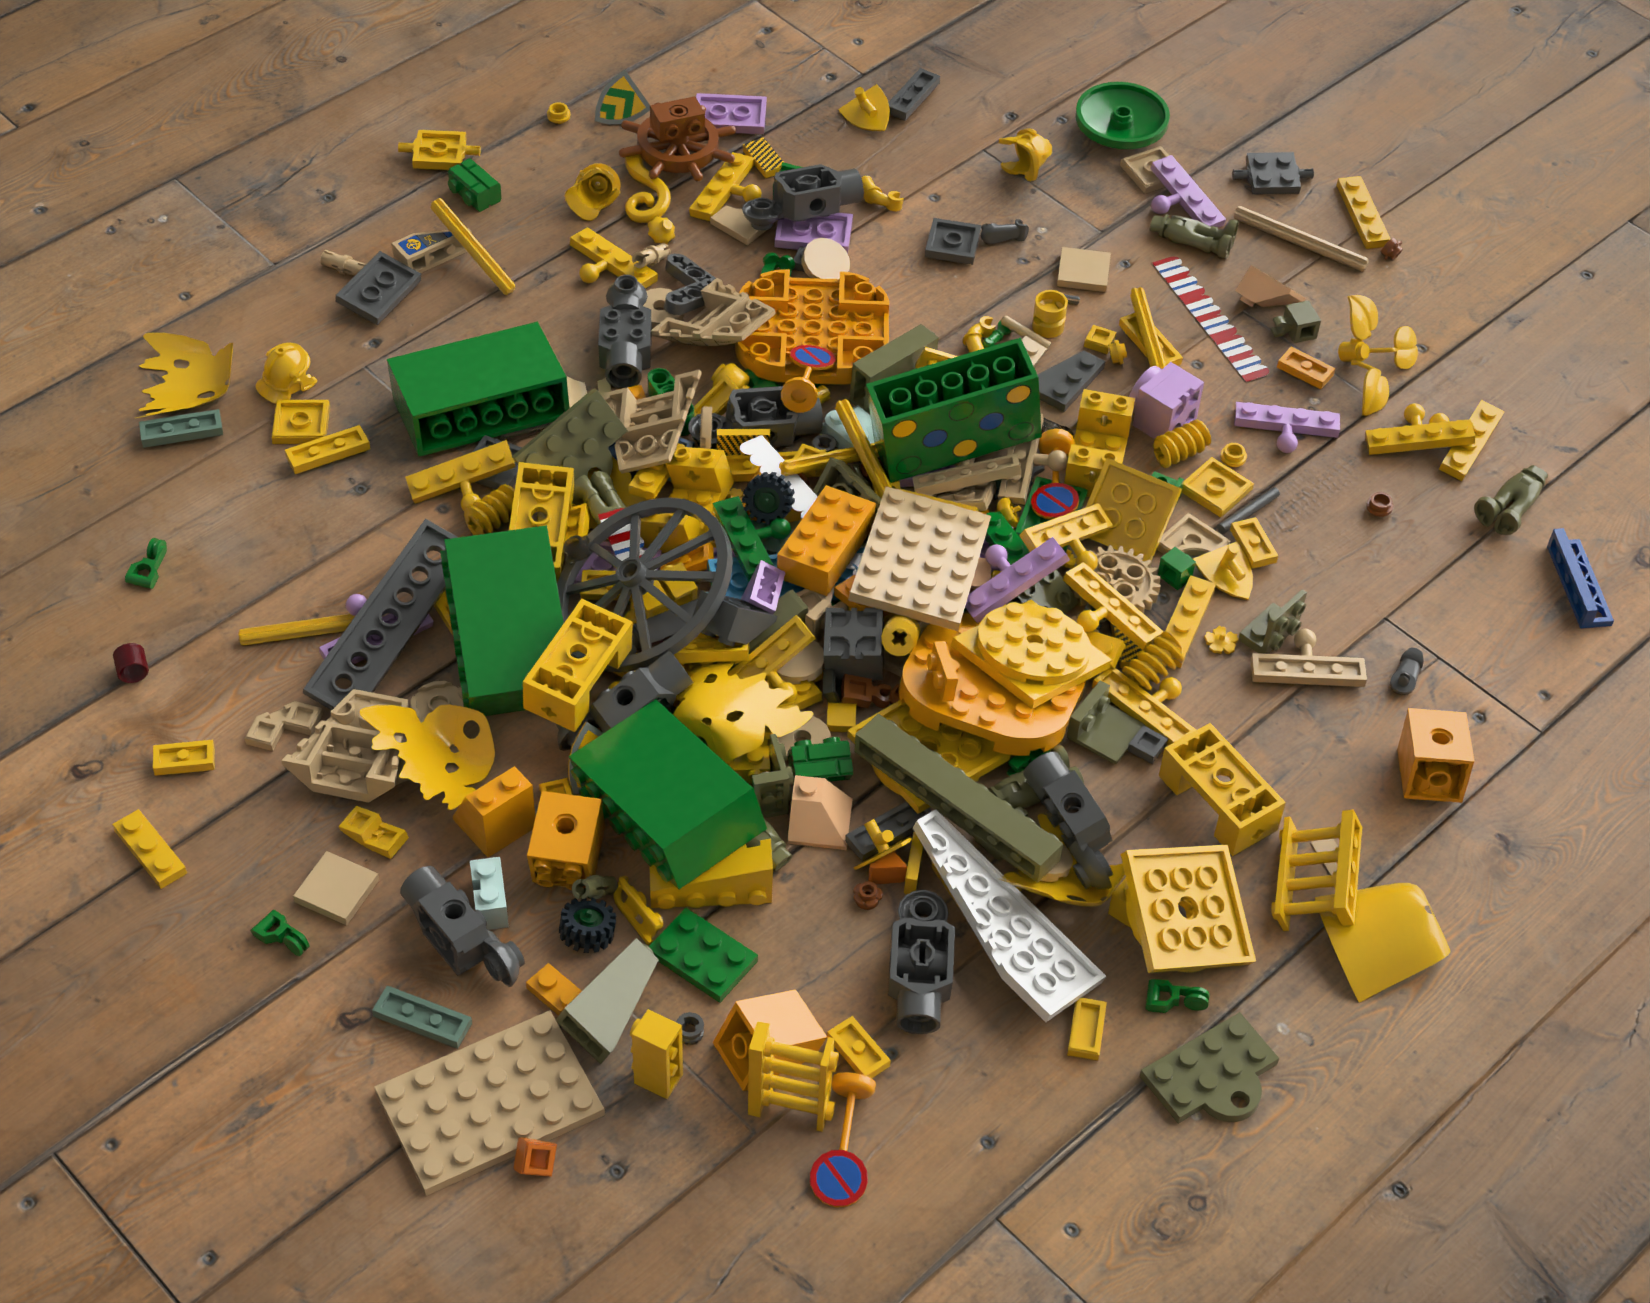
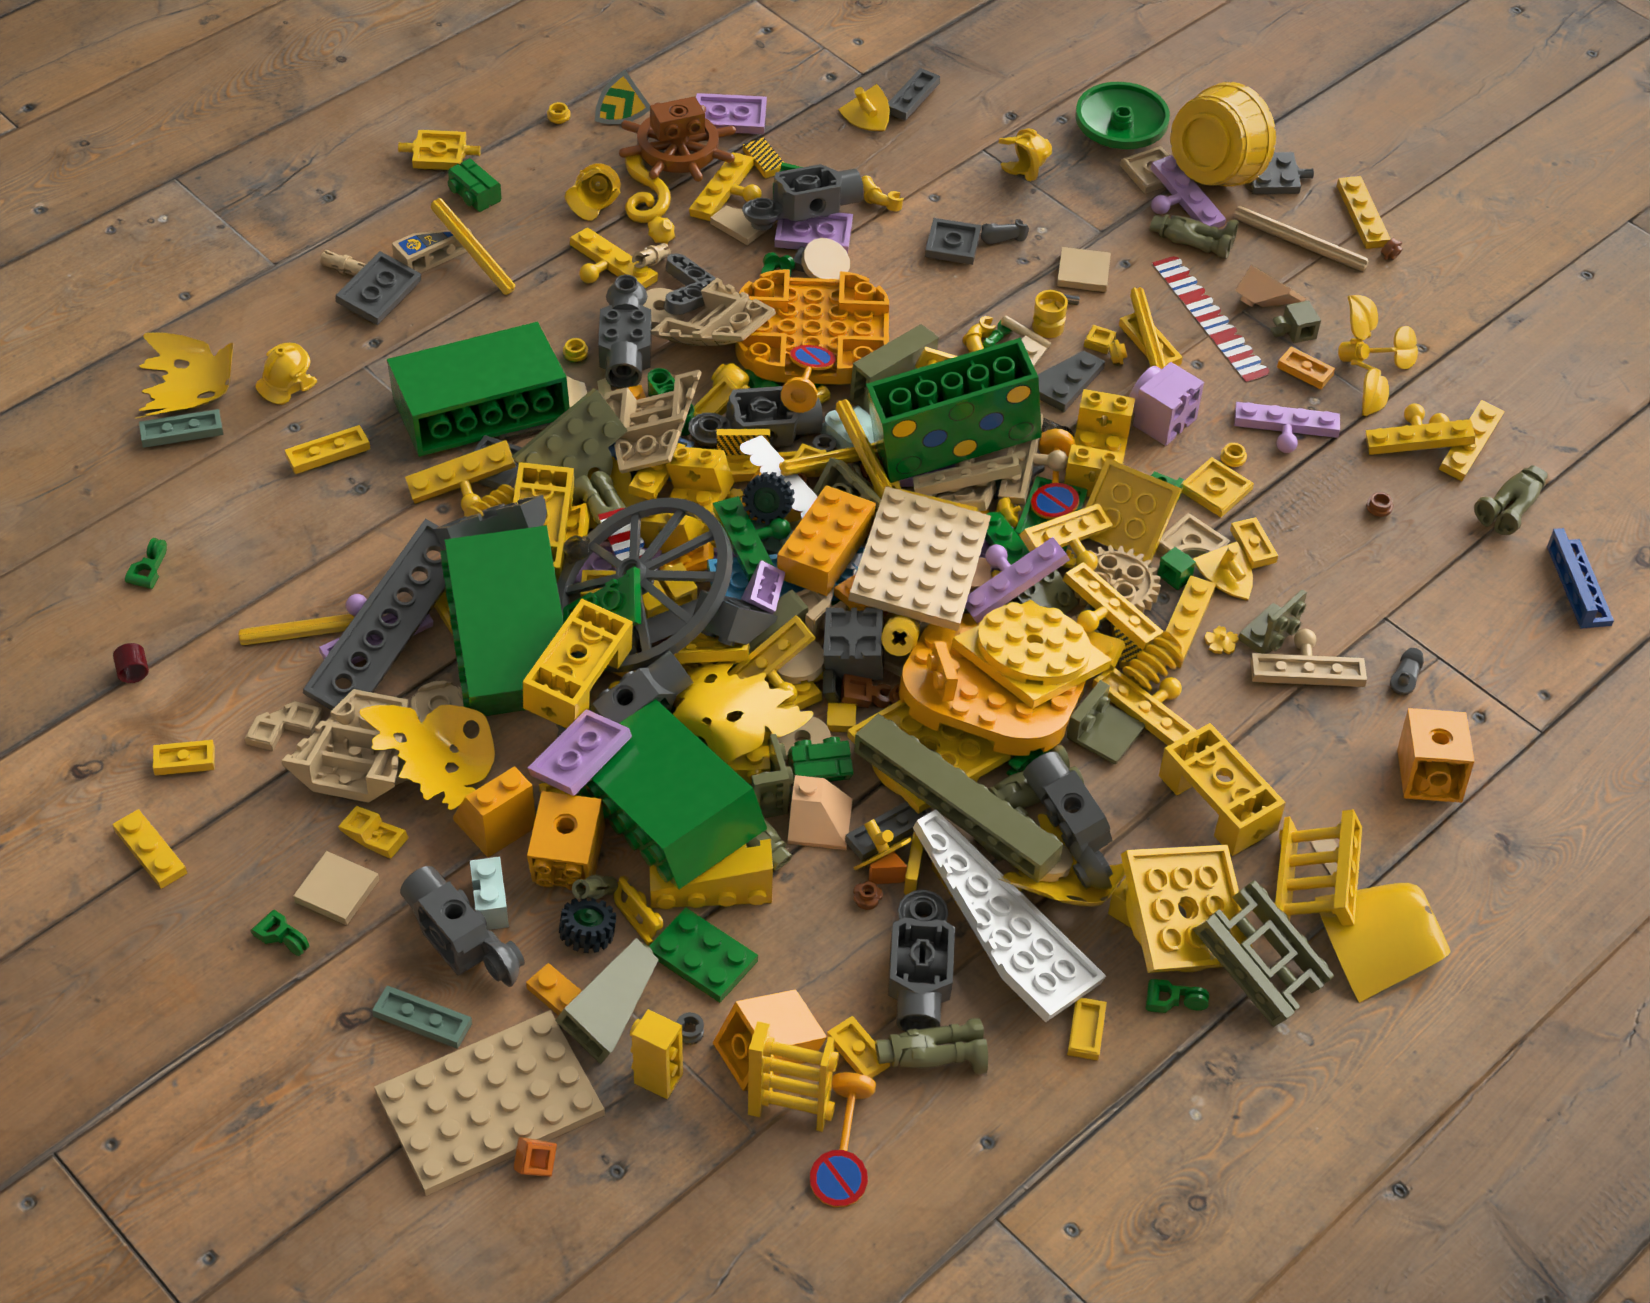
(300, 421): yellow tile -> none
(513, 516): none -> dark grey brick
(575, 350): none -> yellow plate
(580, 752): none -> lavender plate
(618, 596): none -> green wing
(706, 428): tan tile -> none
(925, 1047): none -> olive piece
(1147, 744): dark grey plate -> none
(1181, 443): yellow piece -> none
(1212, 1072): olive plate -> none
(1224, 136): none -> yellow piece
(1246, 965): none -> olive fence
(1249, 509): dark grey bar -> none

